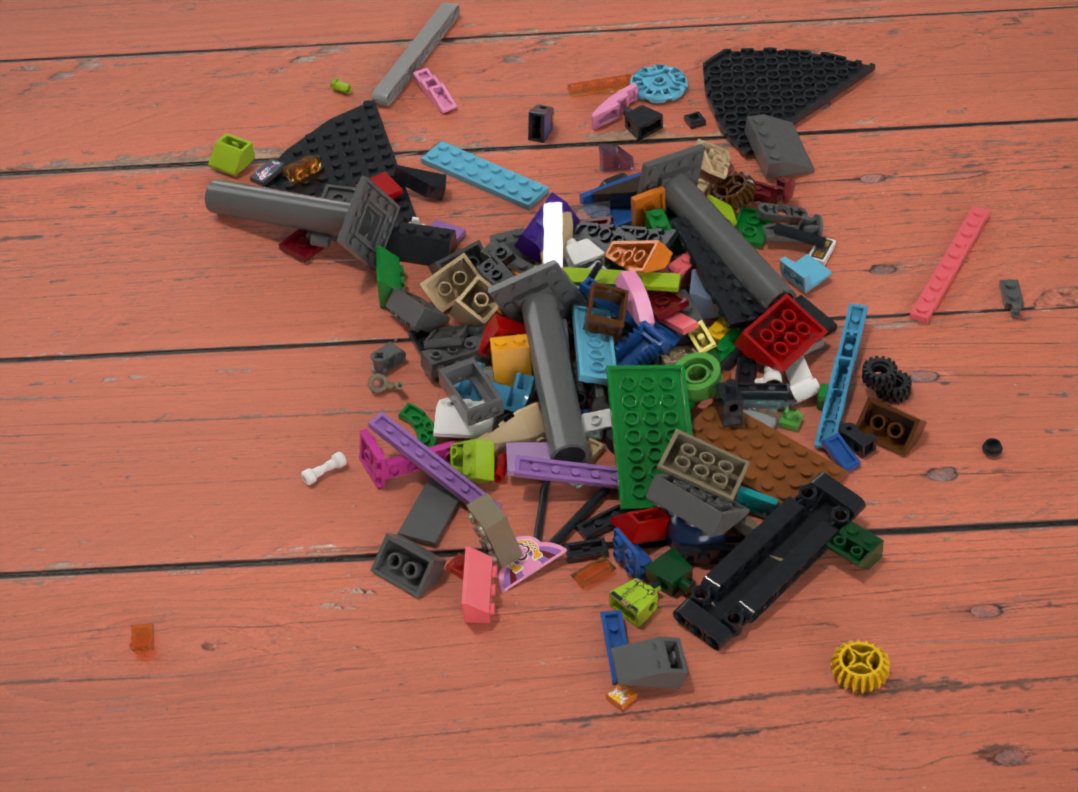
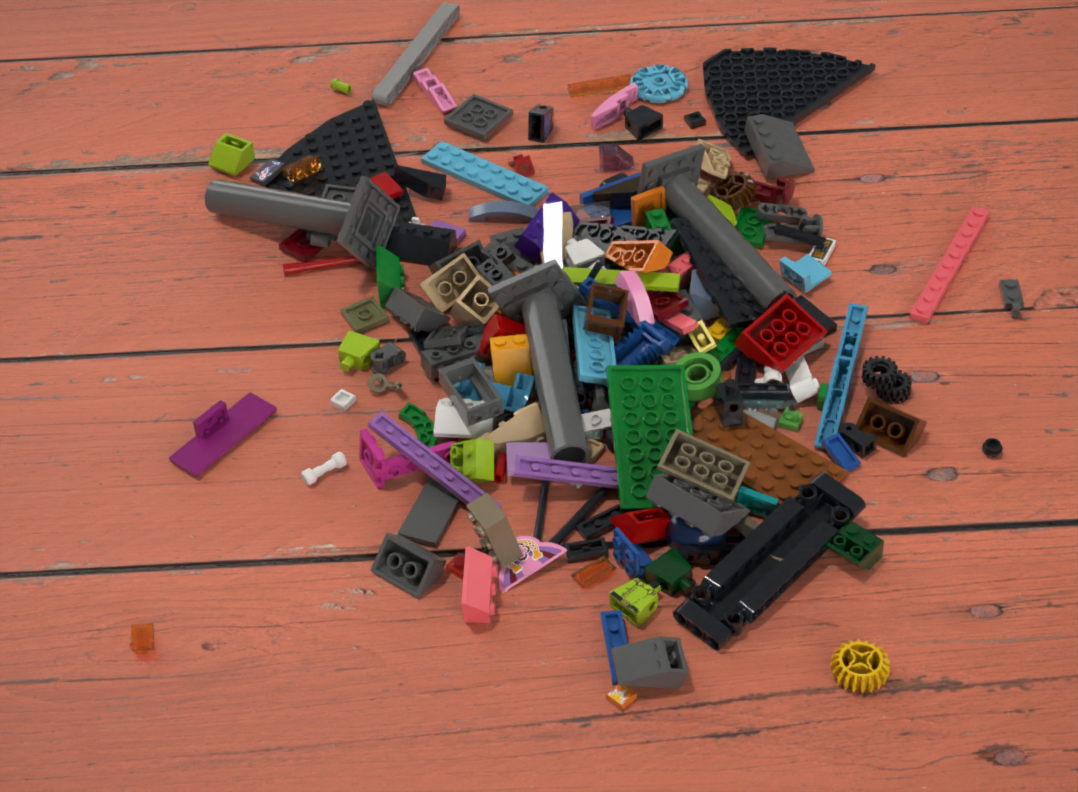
(220, 431): none -> magenta bracket
(297, 267): none -> red piece
(343, 400): none -> white tile
(356, 351): none -> lime torso
(364, 315): none -> olive tile
(478, 117): none -> dark grey plate
(502, 209): none -> sand blue slope
(519, 160): none -> red bracket

